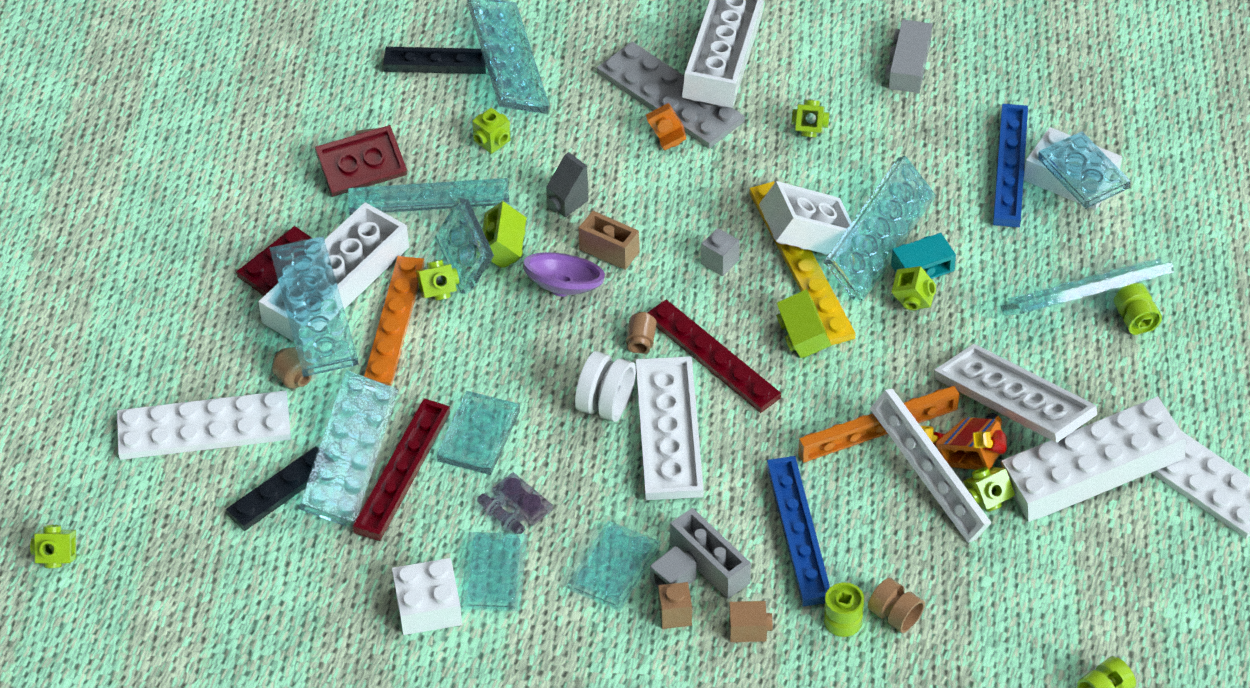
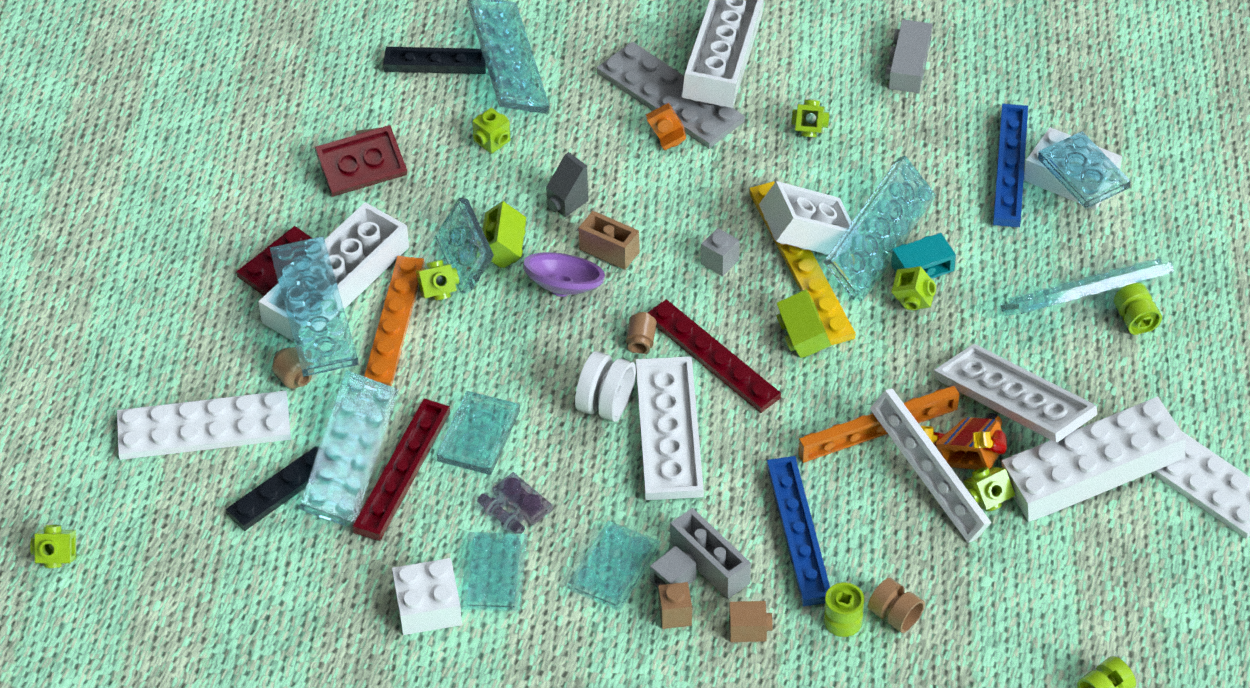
(429, 195): clear light blue plate -> none

